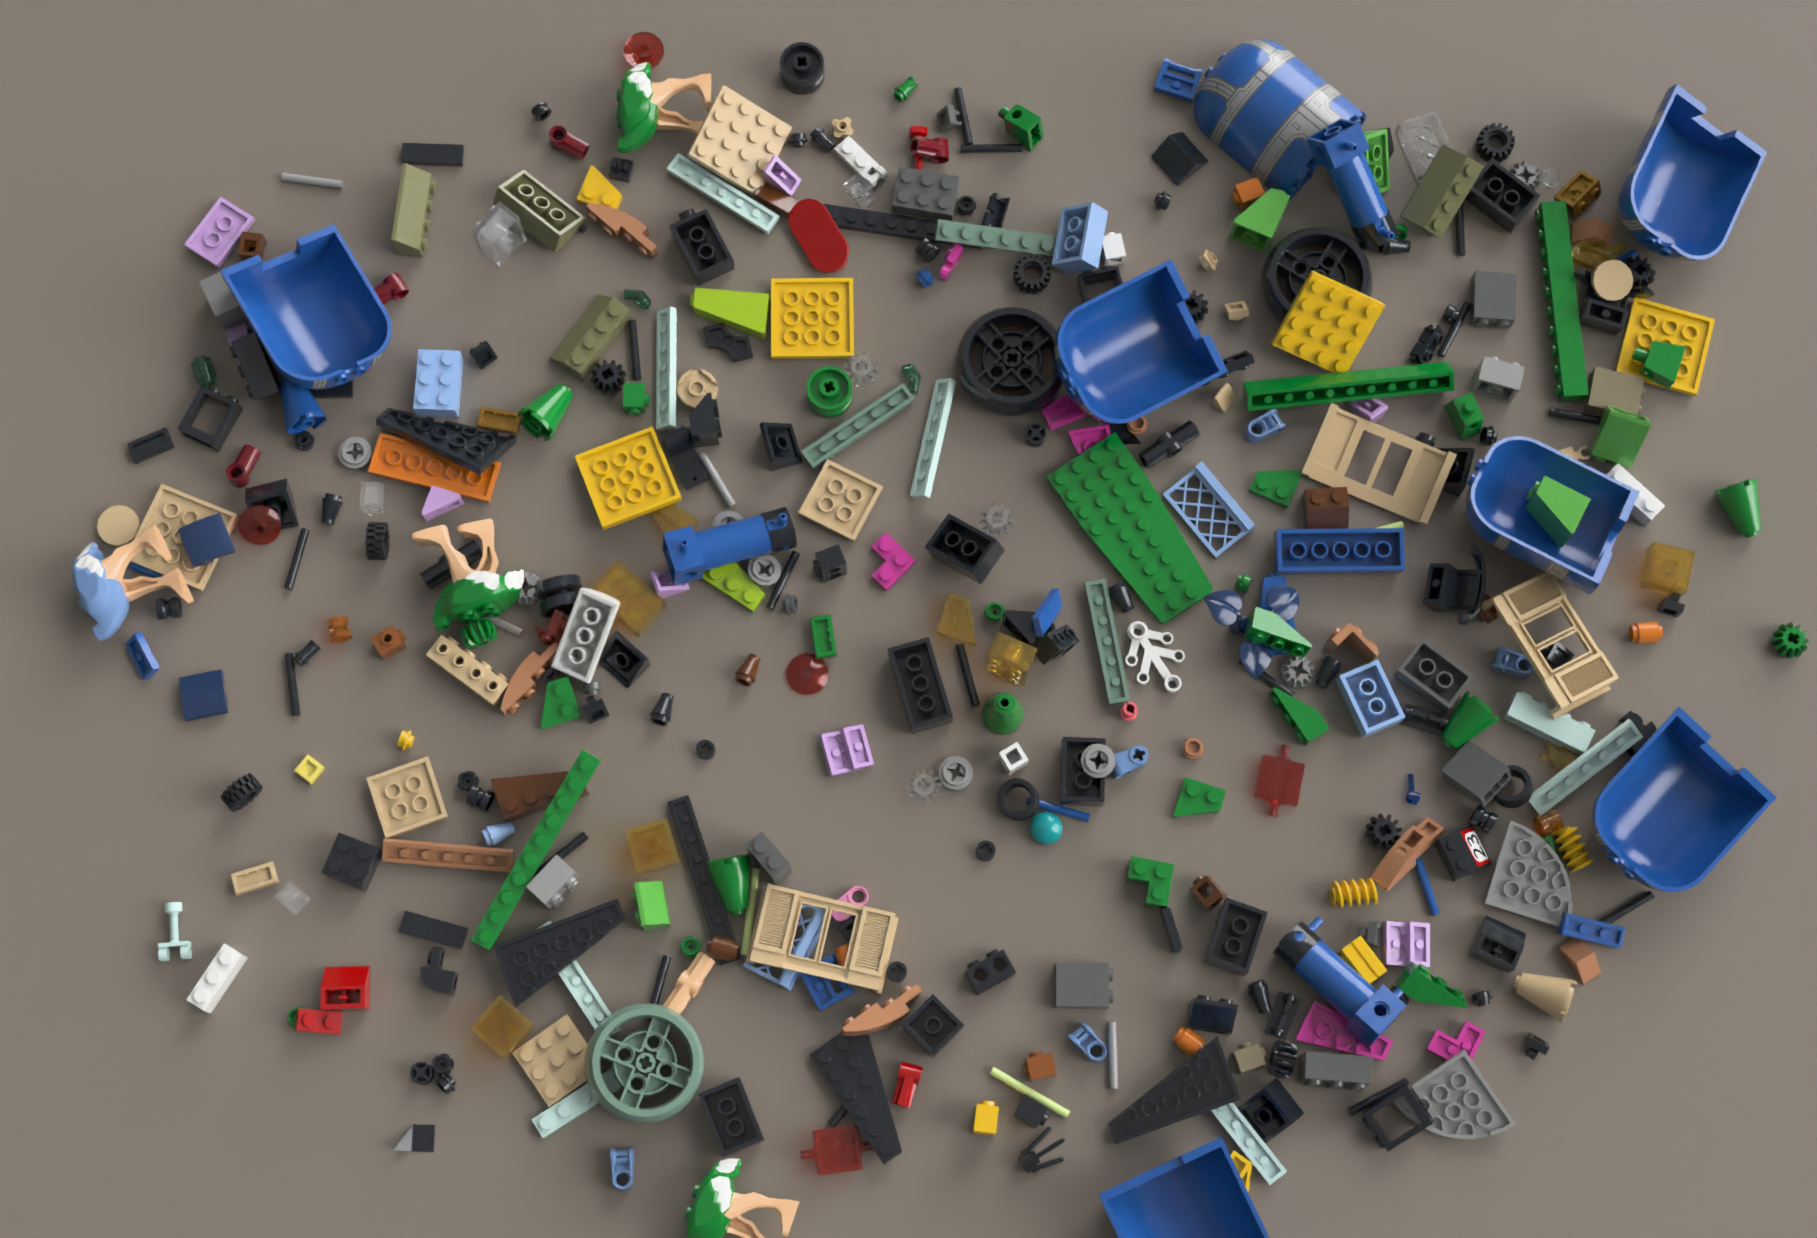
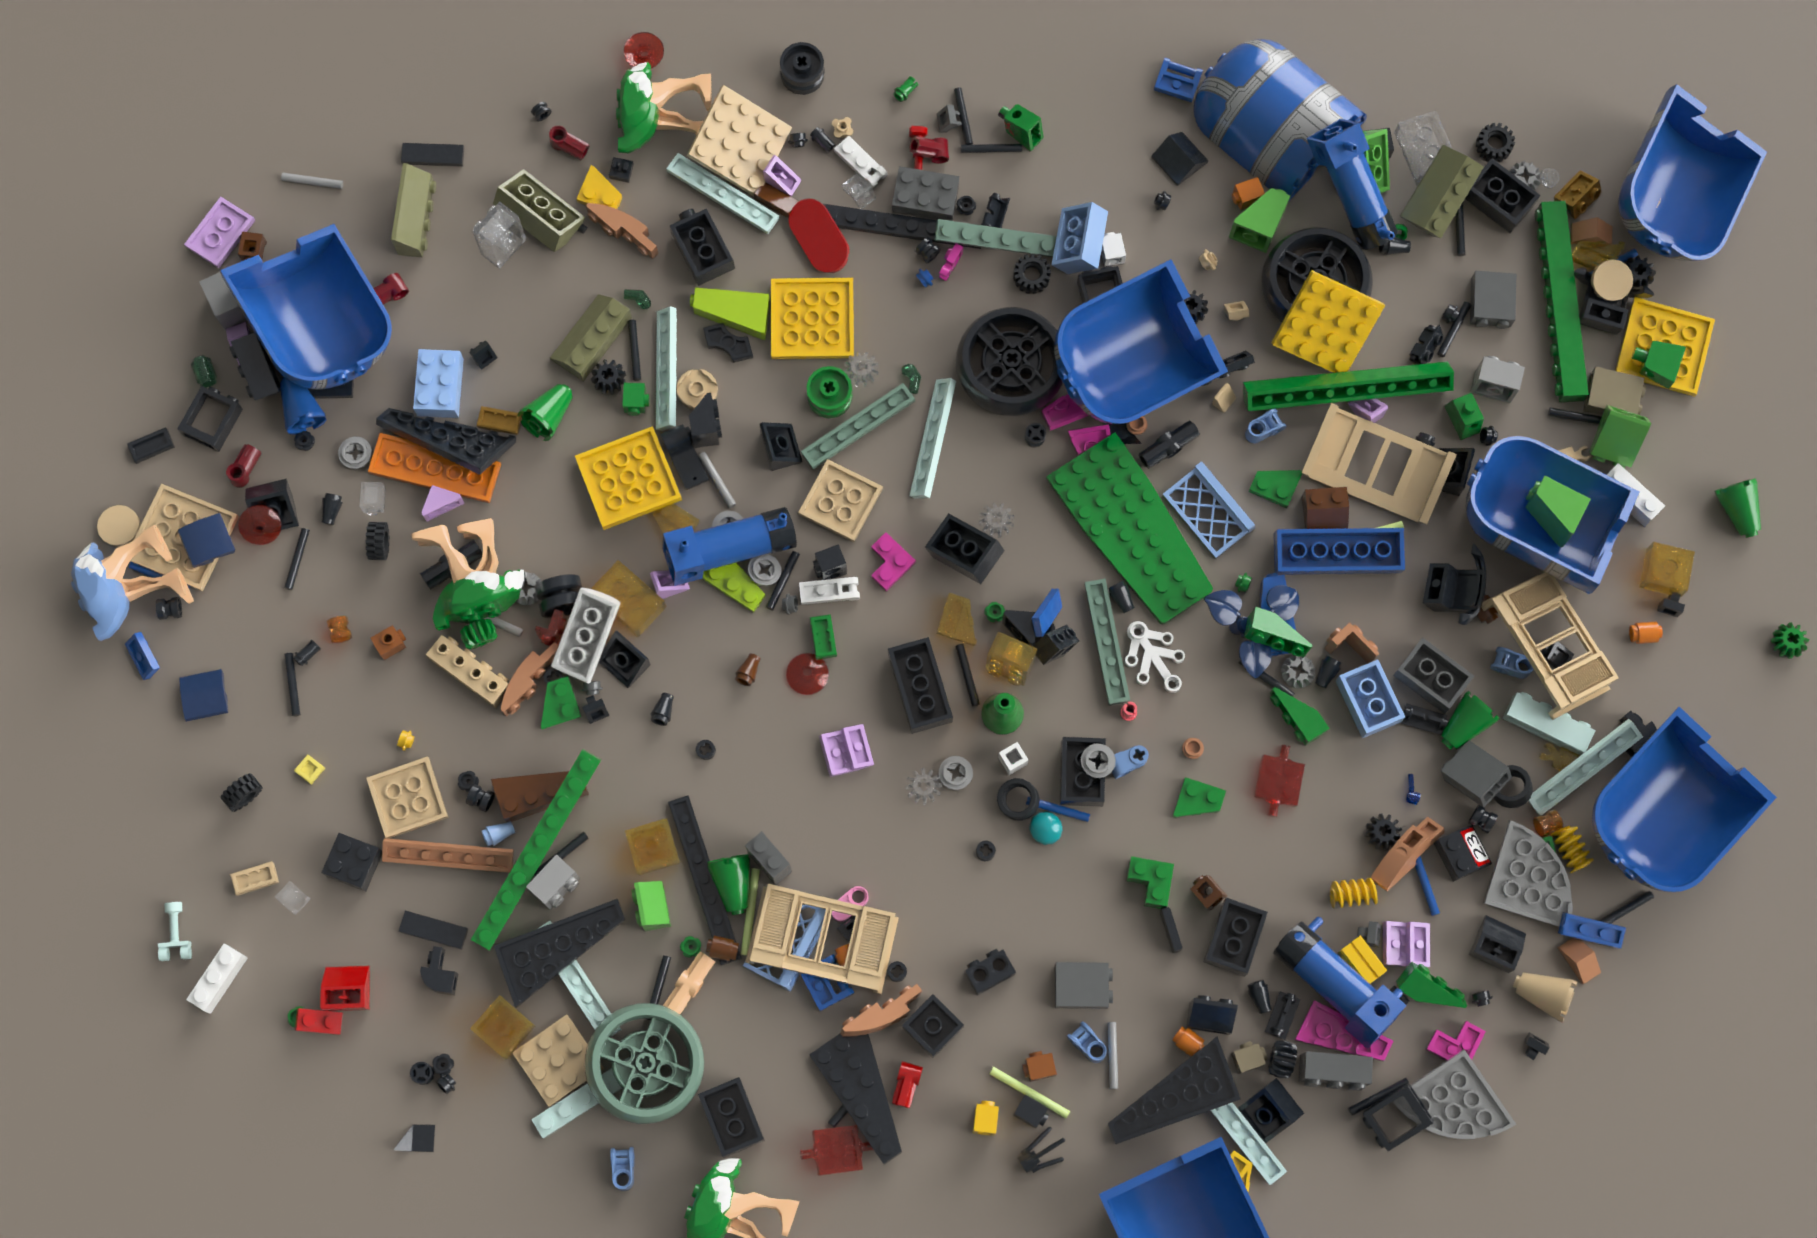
(828, 590): none -> white plate

